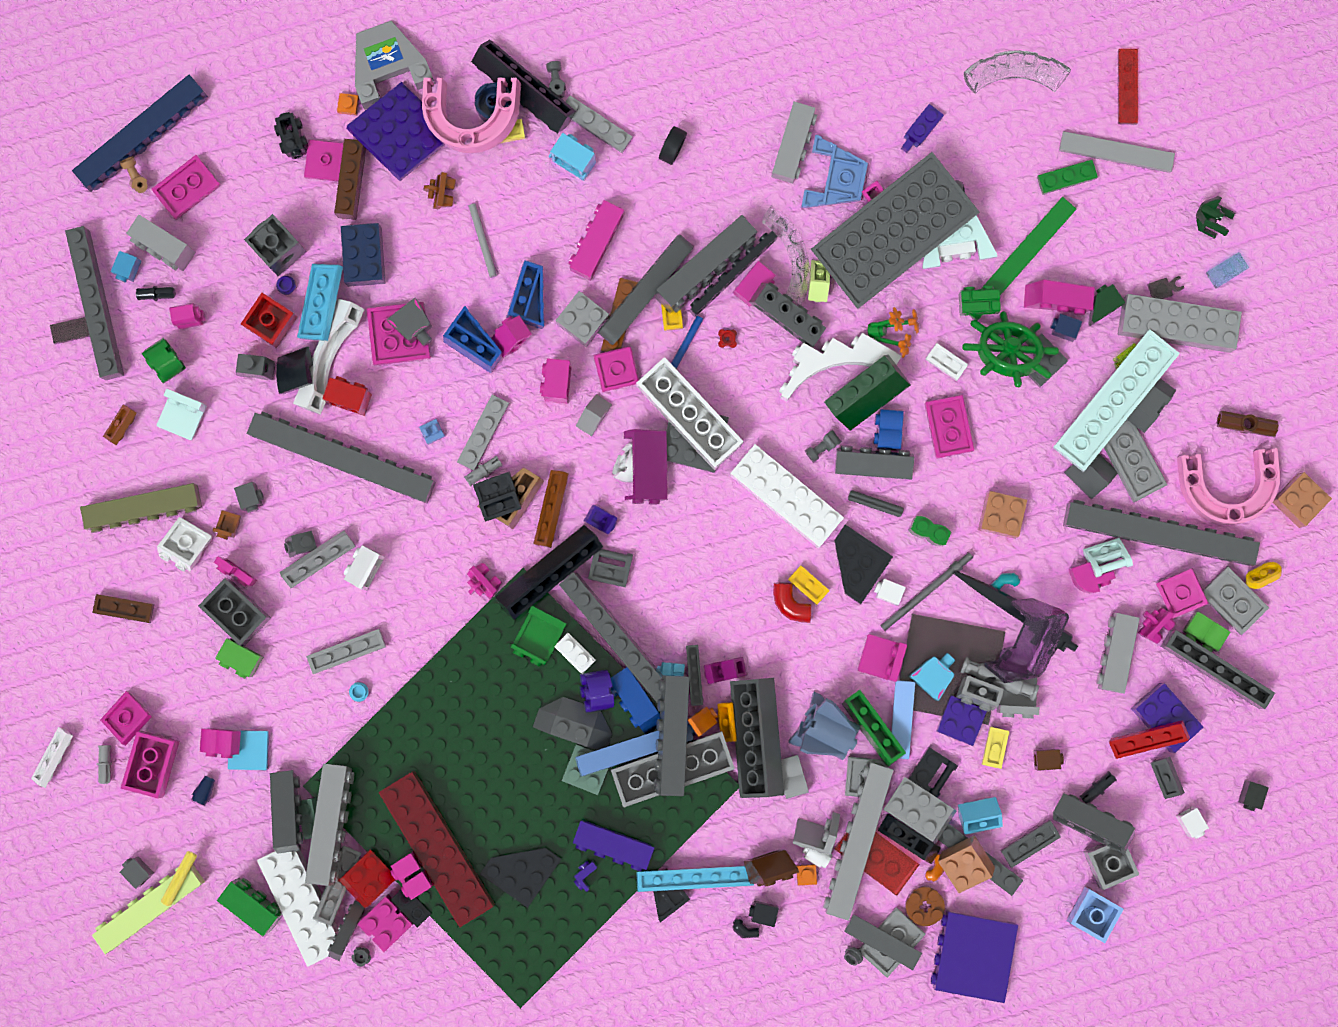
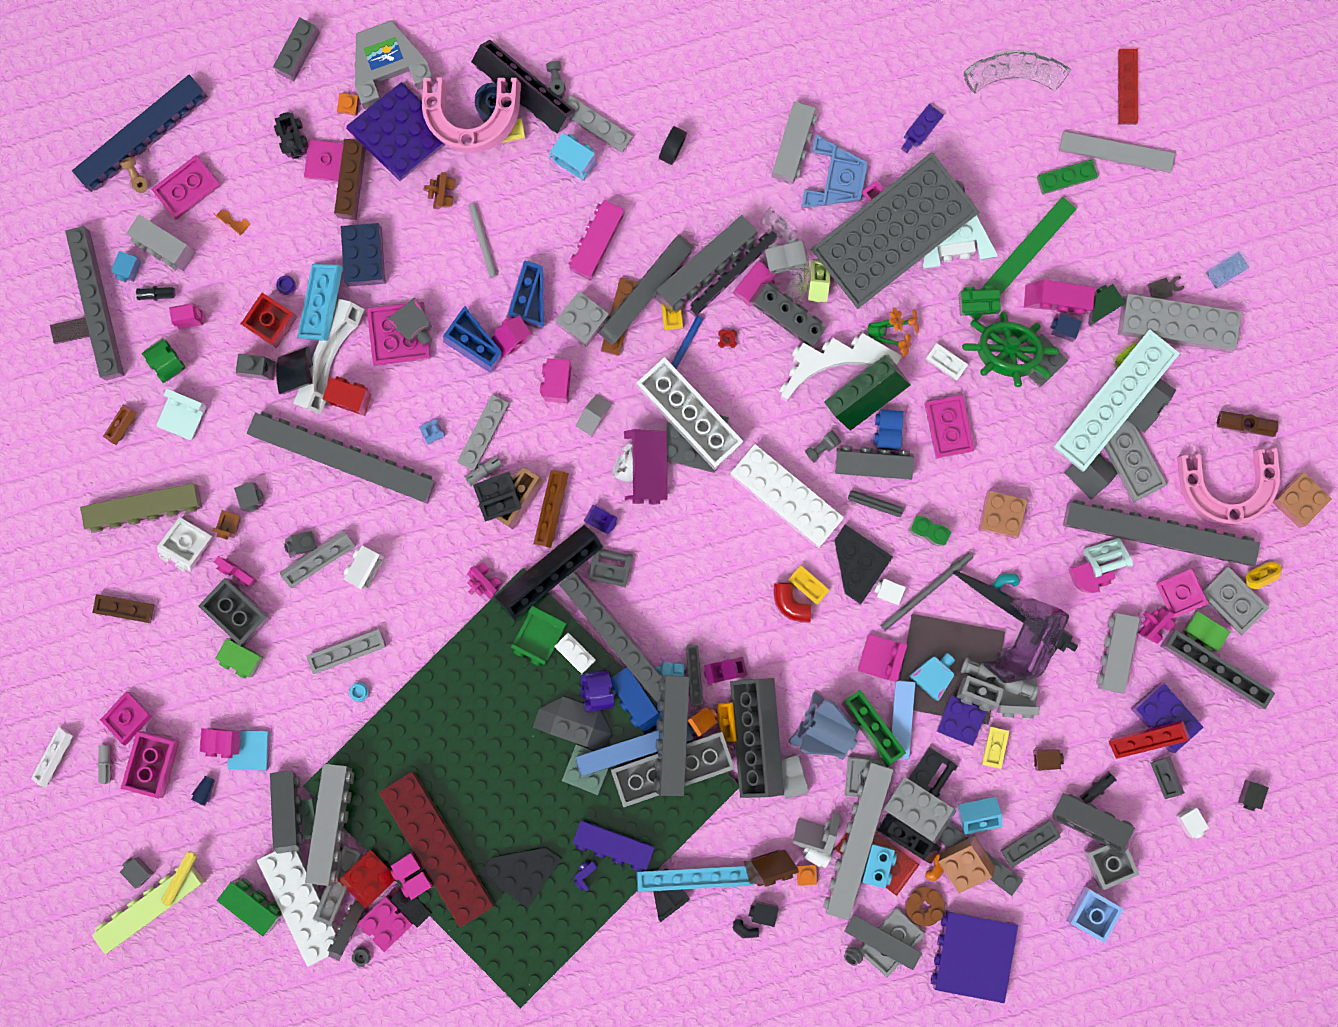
(238, 227): none -> orange piece
(275, 245): dark grey brick -> none
(296, 49): none -> dark grey brick
(616, 369): dark pink plate -> none
(786, 257): none -> light grey brick
(878, 866): none -> medium azure brick
(1209, 213): dark green piece -> none

